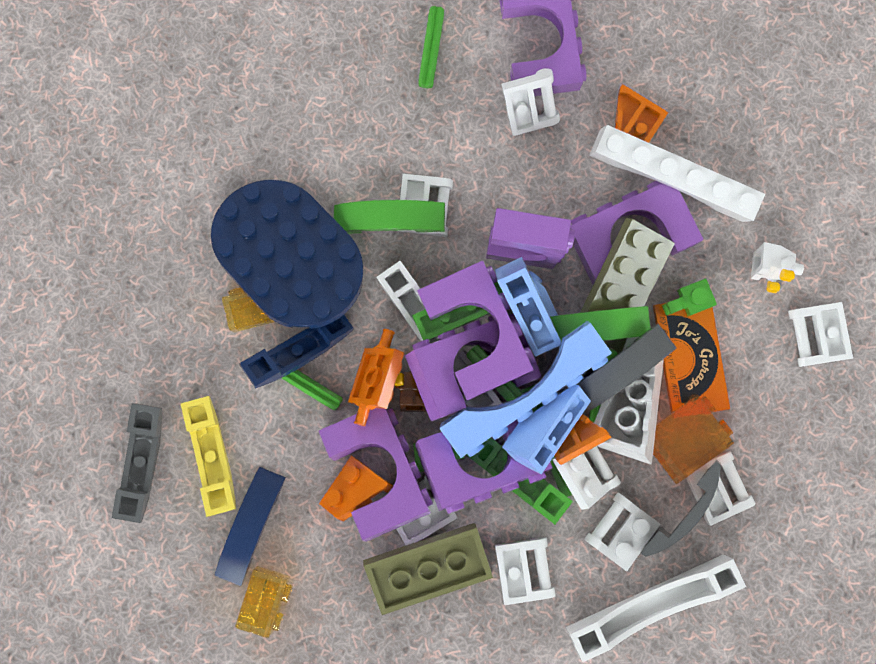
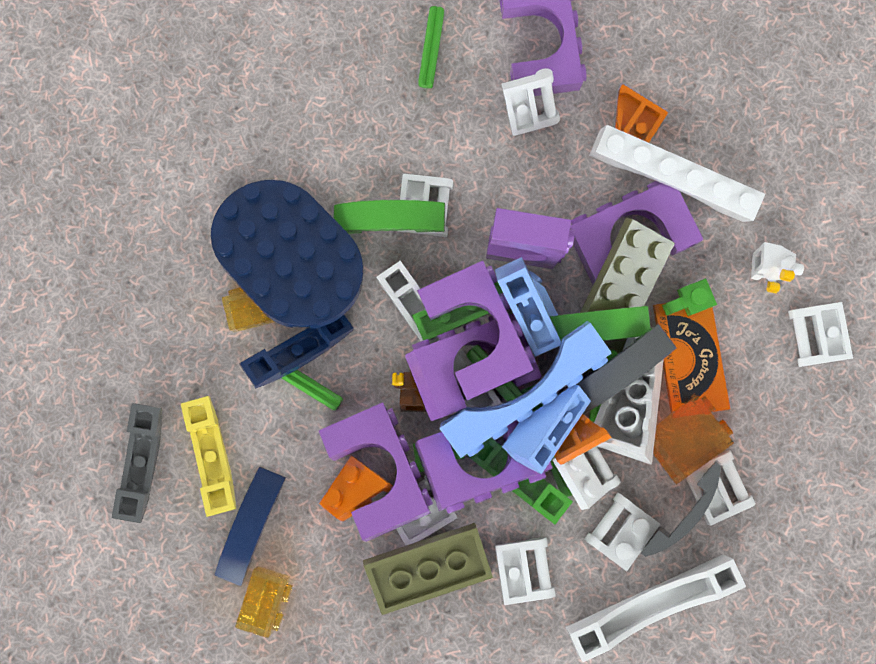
(376, 377): orange plate -> none

